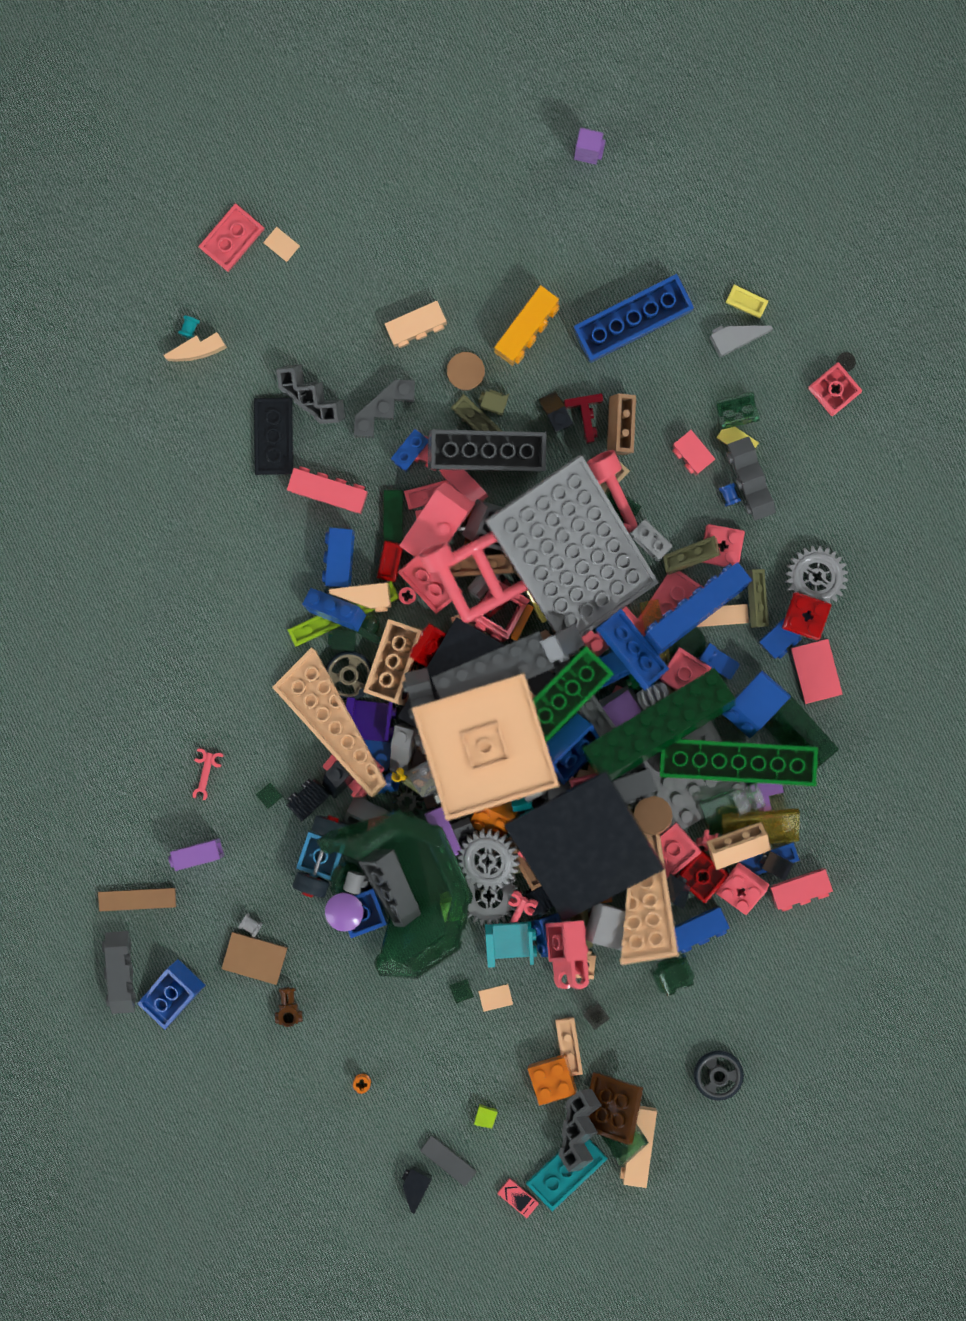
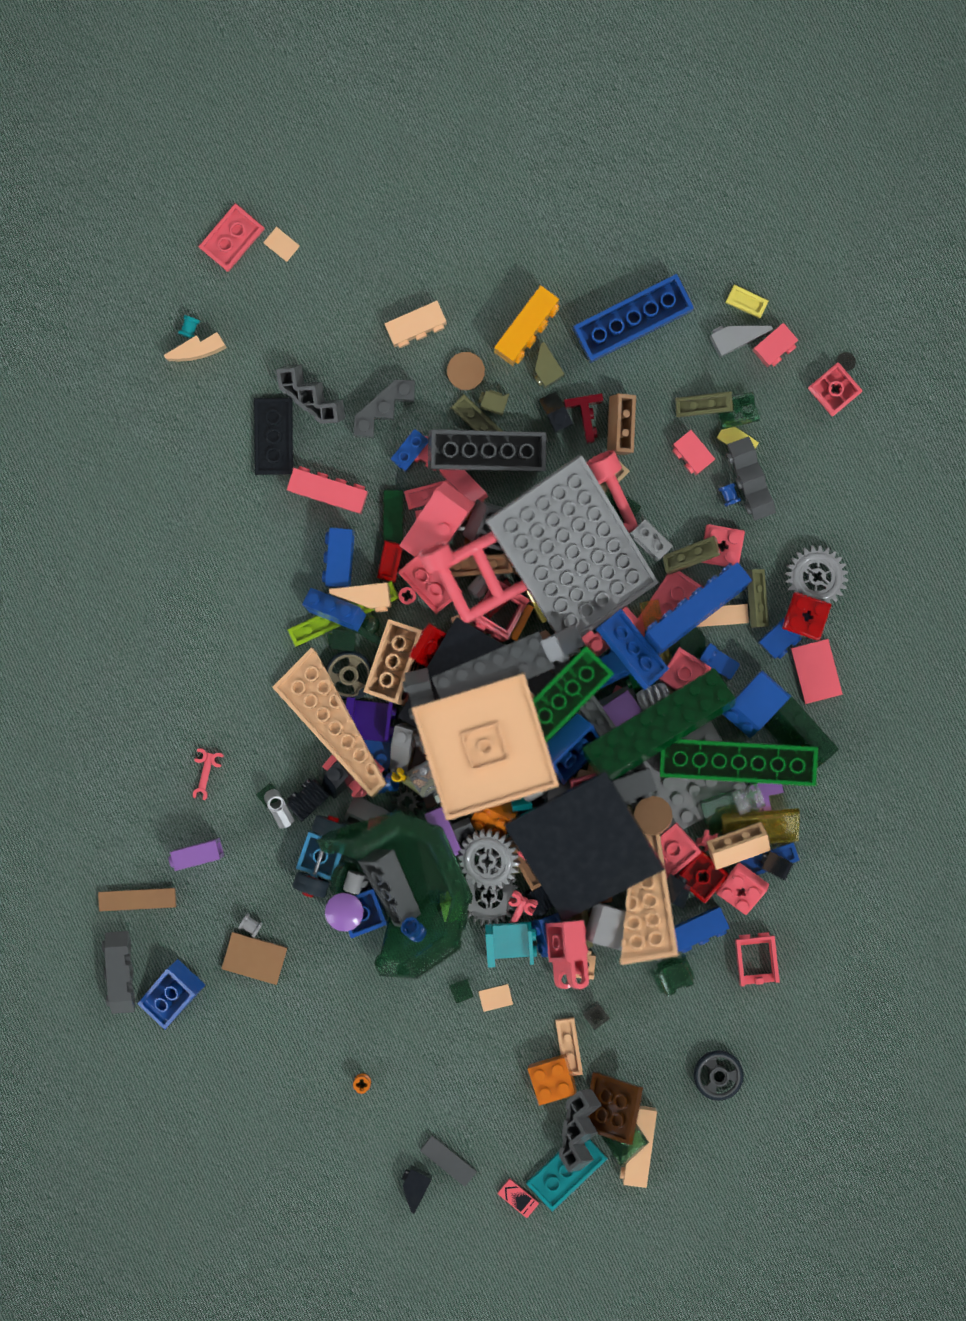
(278, 809): none -> light grey piece
(288, 1006): reddish brown connector -> none
(413, 929): none -> blue wheel
(485, 1116): lime slope -> none
(547, 368): none -> olive slope
(589, 146): medium lavender brick -> none
(704, 404): none -> olive tile
(763, 937): none -> coral window
(775, 345): none -> coral brick
(801, 889): coral brick -> none

